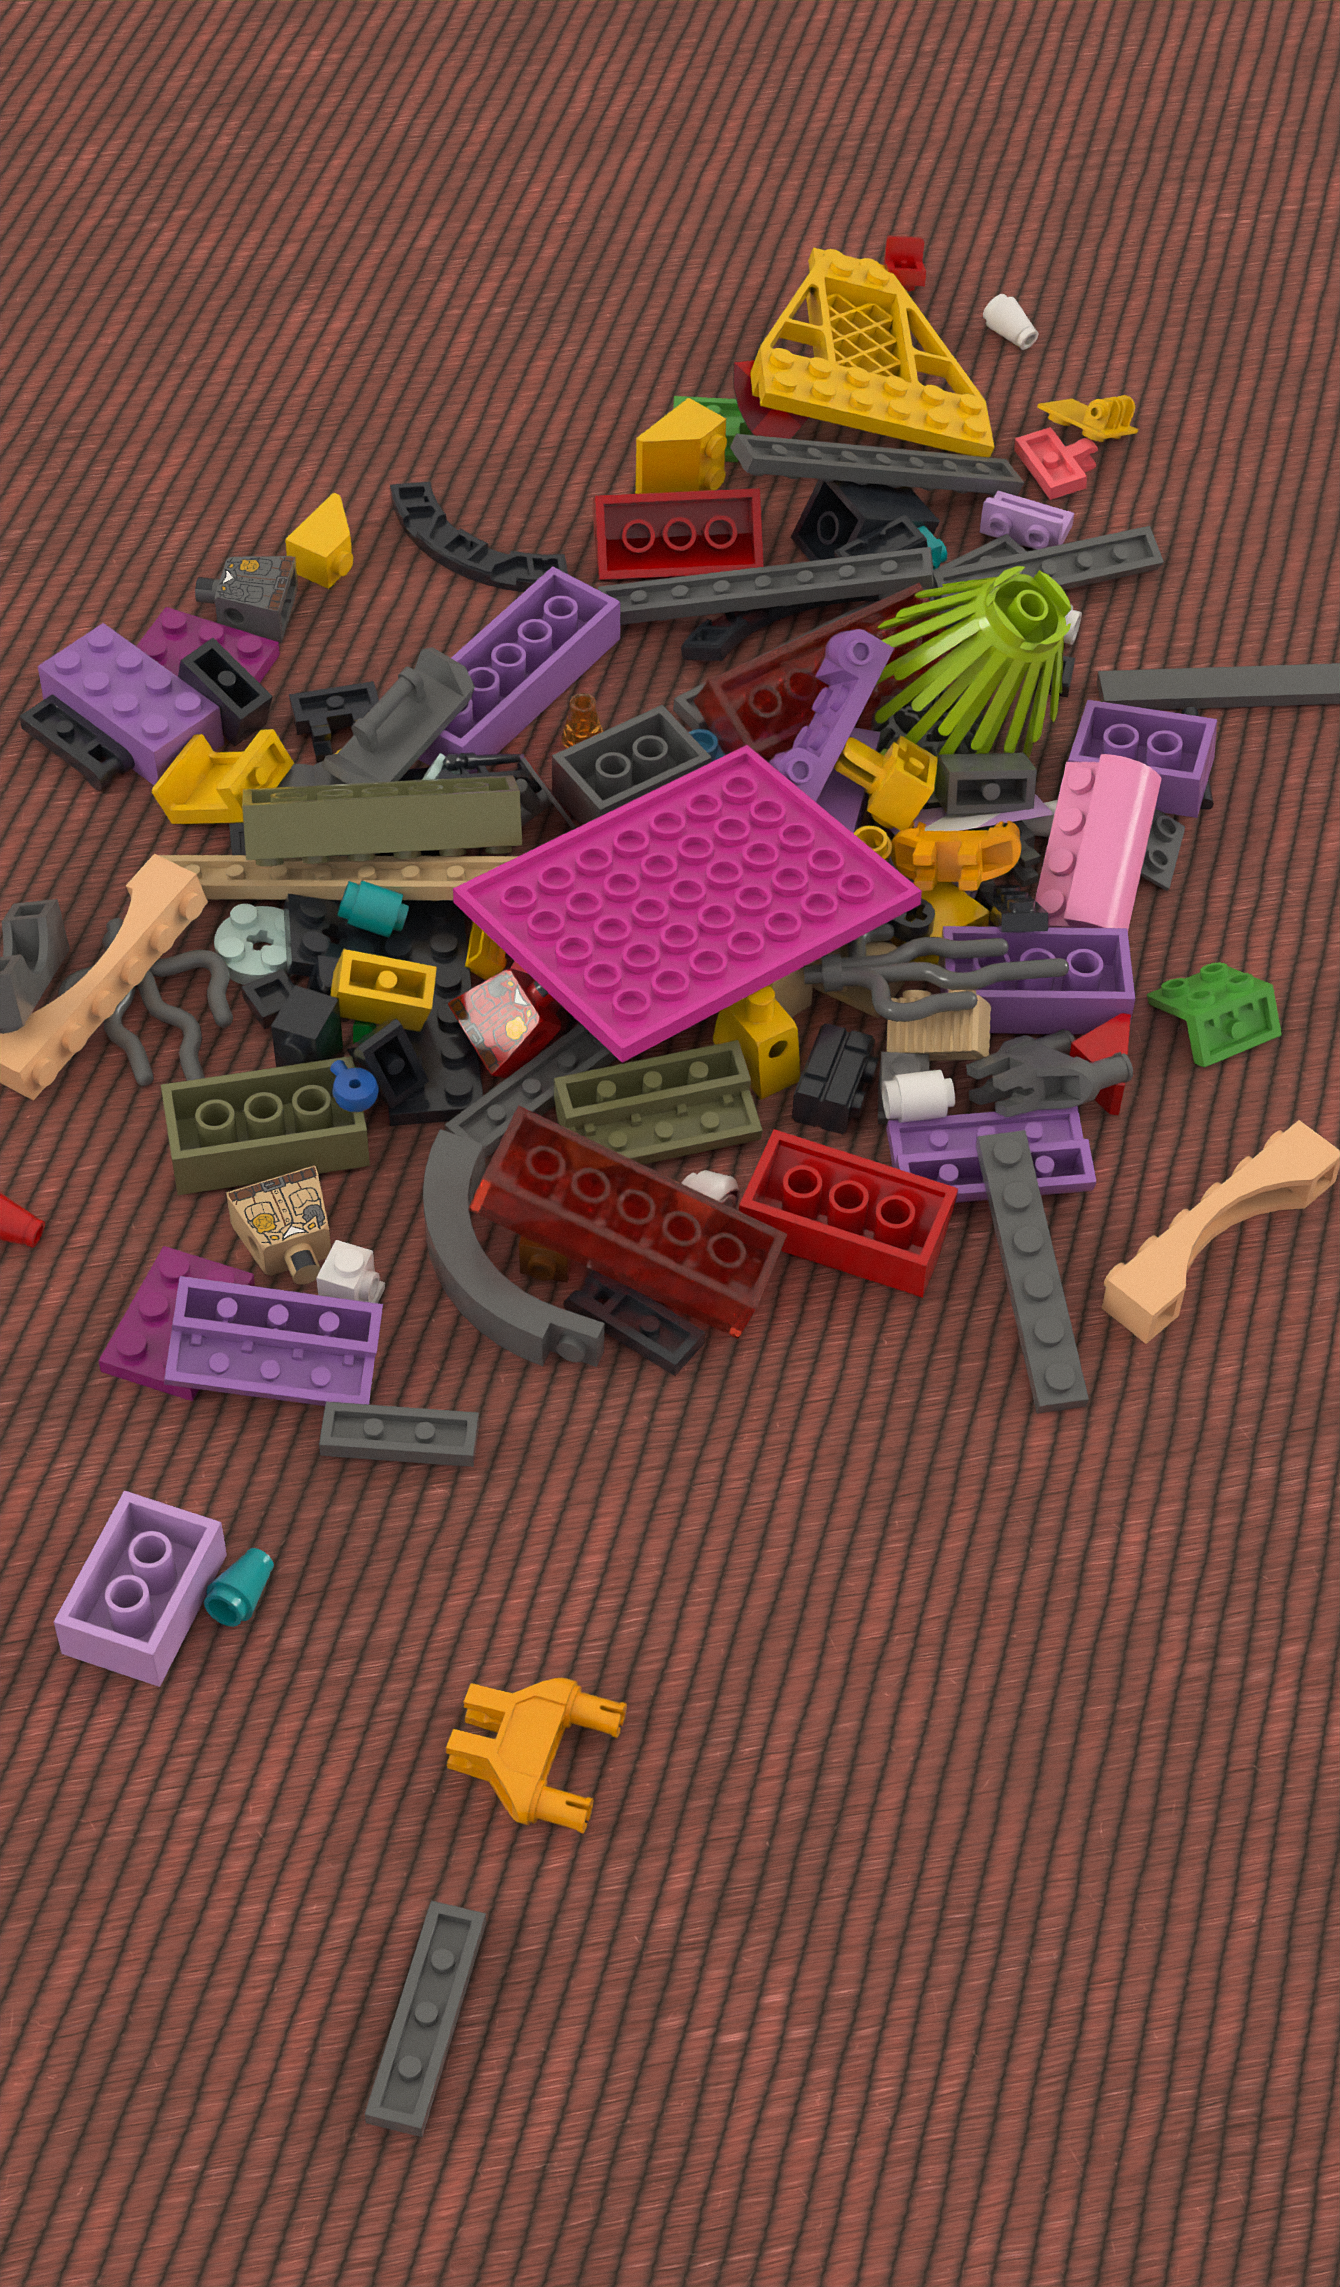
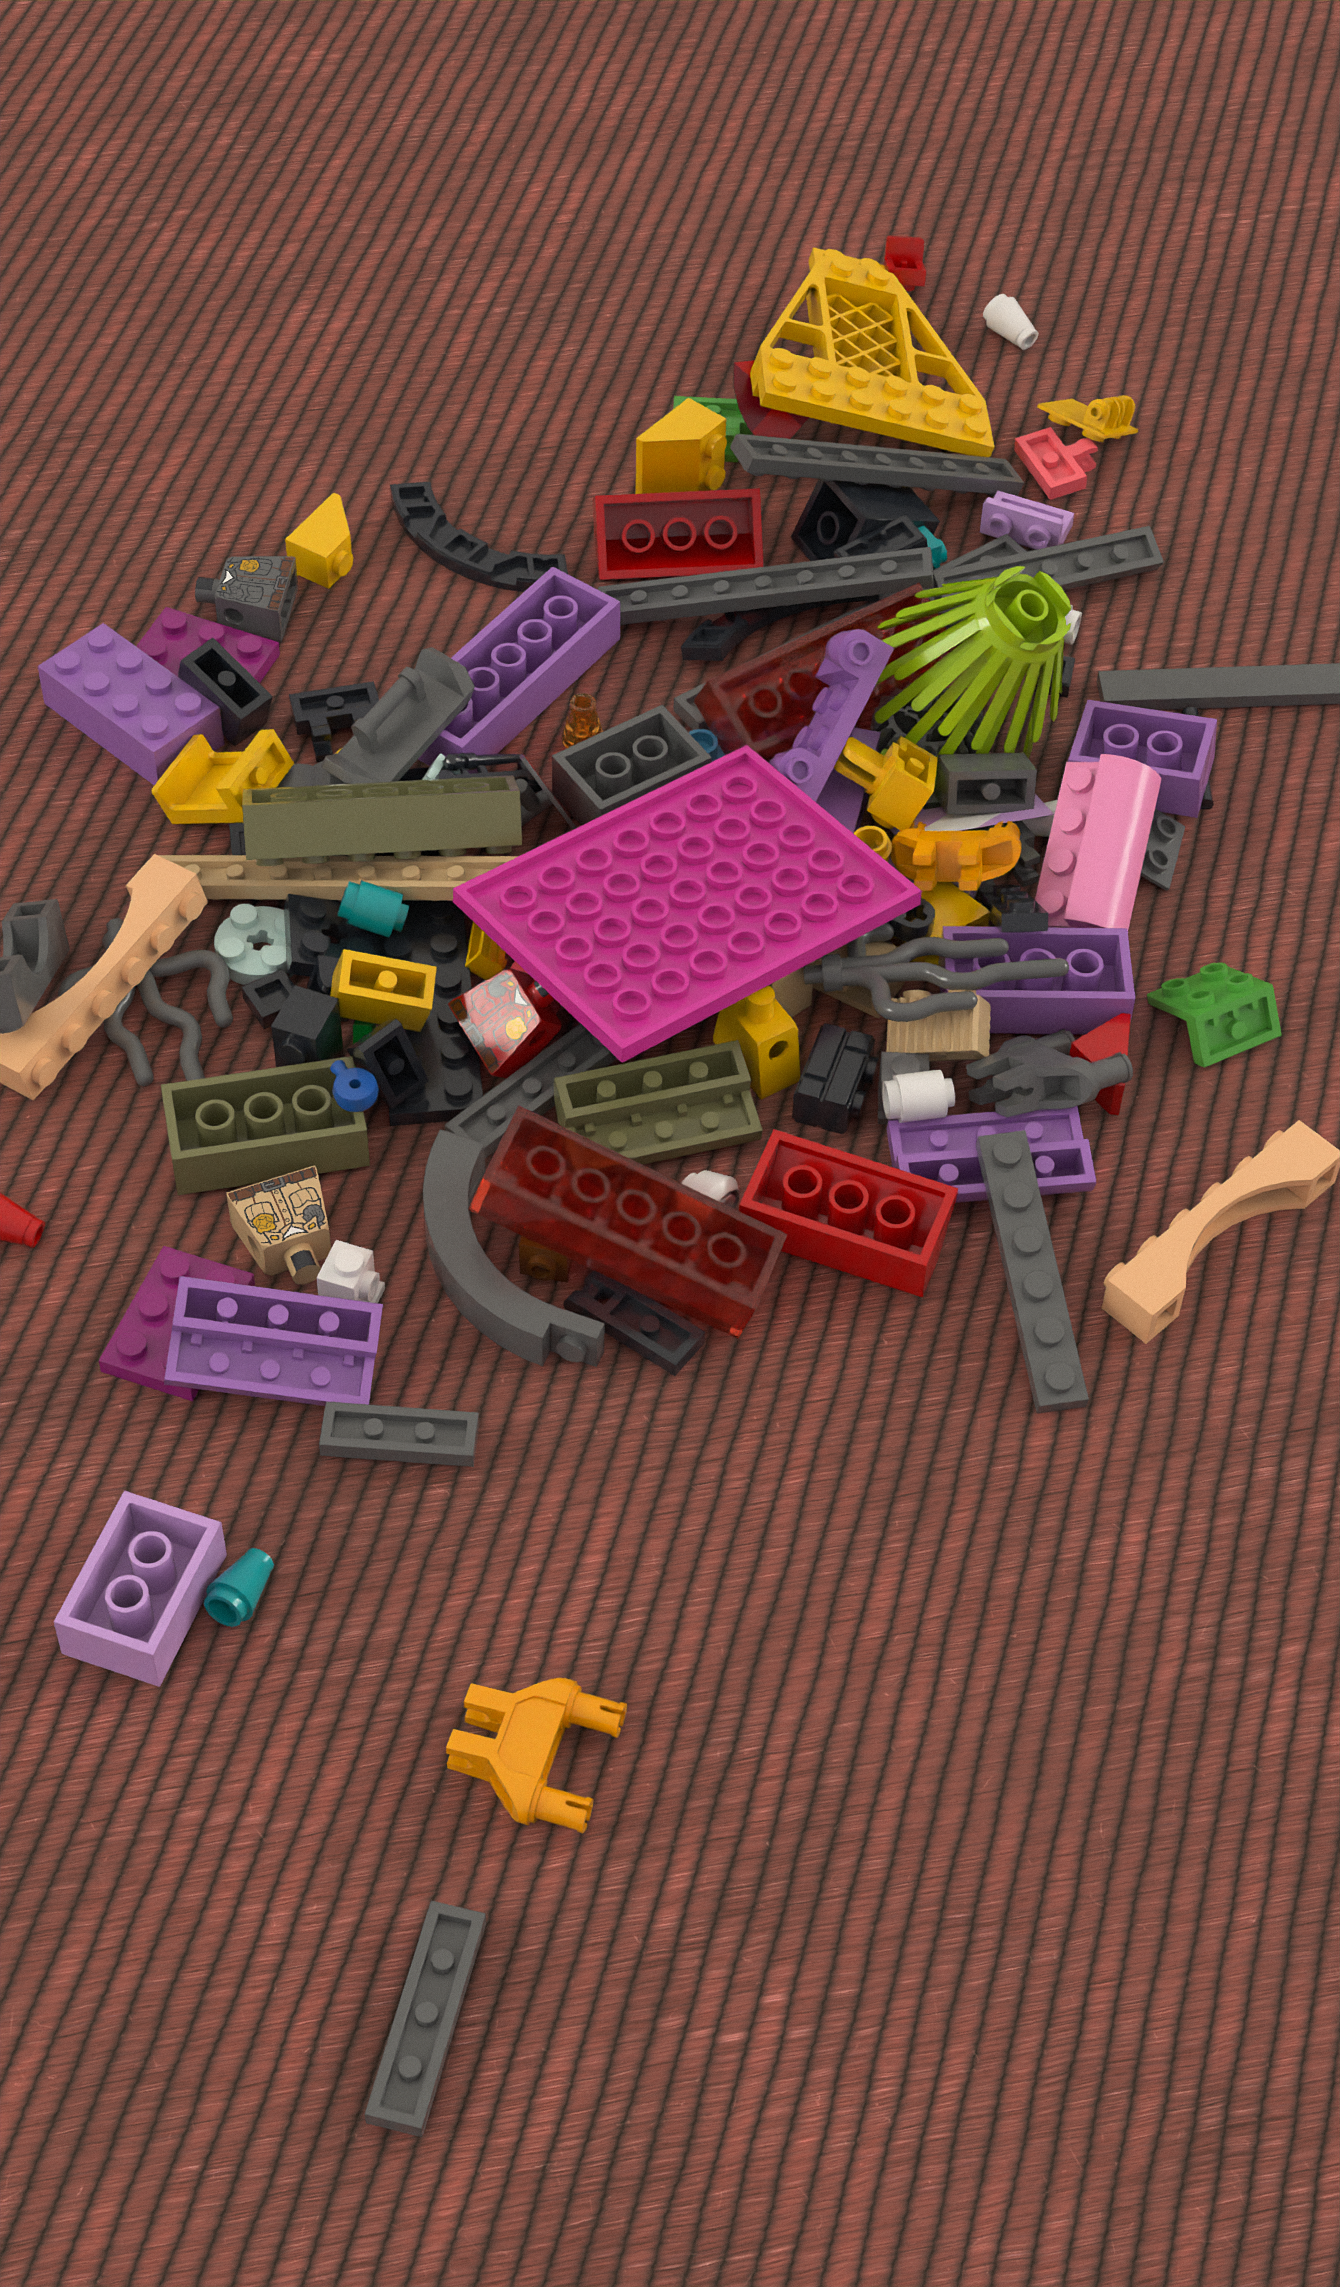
(76, 741): black plate -> none

